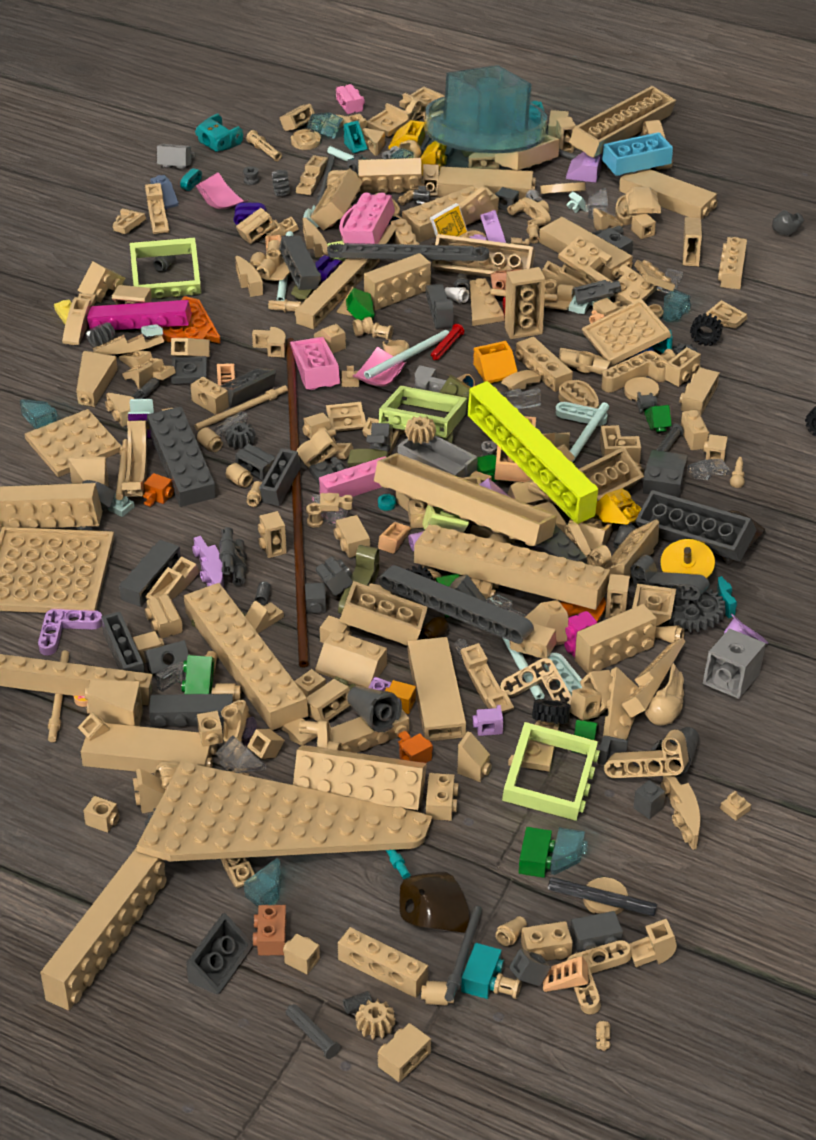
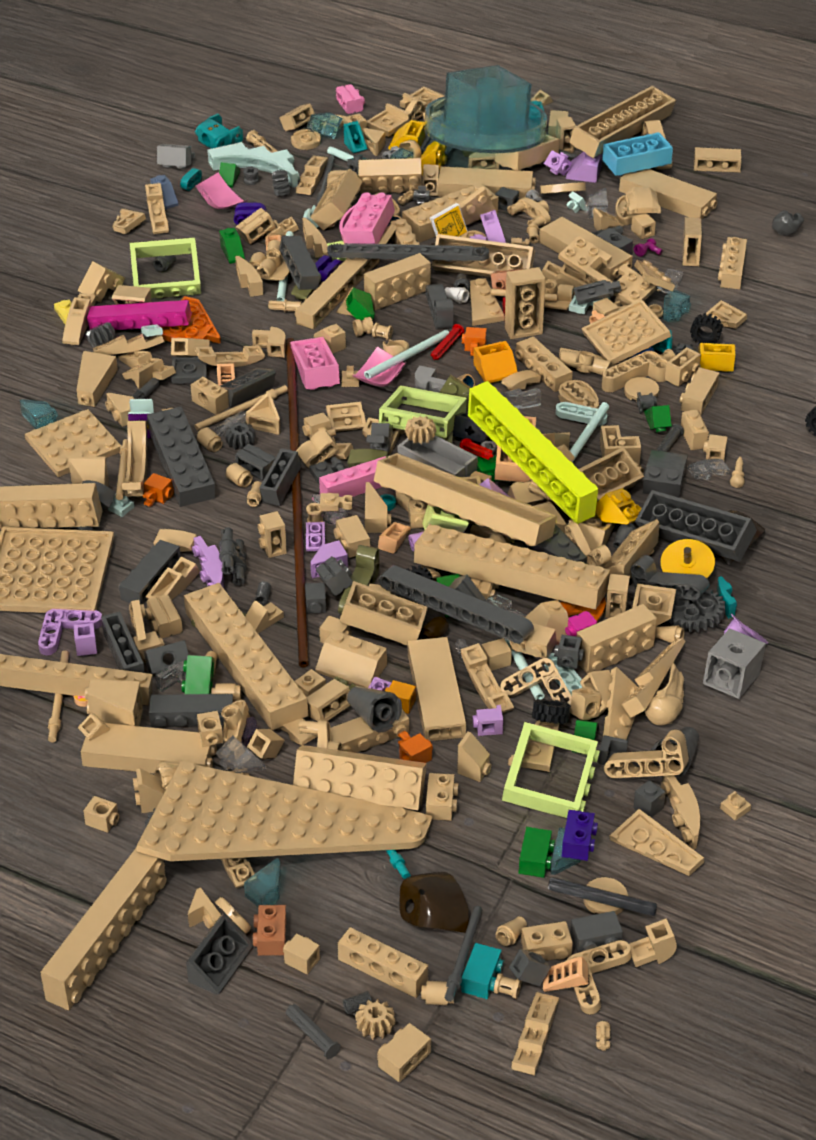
(85, 639): none -> lavender slope
(137, 613): none -> tan wing
(177, 537): none -> tan slope
(202, 910): none -> tan slope
(229, 173): none -> green slope
(231, 244): none -> green slope
(233, 915): none -> tan tile
(249, 355): none -> tan slope
(255, 157): none -> light aqua arch
(264, 415): none -> tan slope
(315, 535): none -> lavender slope
(325, 552): none -> lavender slope
(376, 511): none -> tan slope
(465, 427): none -> black brick
(474, 338): none -> orange brick
(476, 449): none -> red axle
(497, 654): none -> tan brick
(535, 1033): none -> tan slope
(542, 97): none -> tan slope
(558, 163): none -> lavender brick
(569, 651): none -> dark grey brick
(578, 835): none -> dark purple brick
(641, 249): none -> magenta piece
(657, 843): none -> tan wing
(717, 159): none -> tan brick
(717, 356): none -> yellow slope

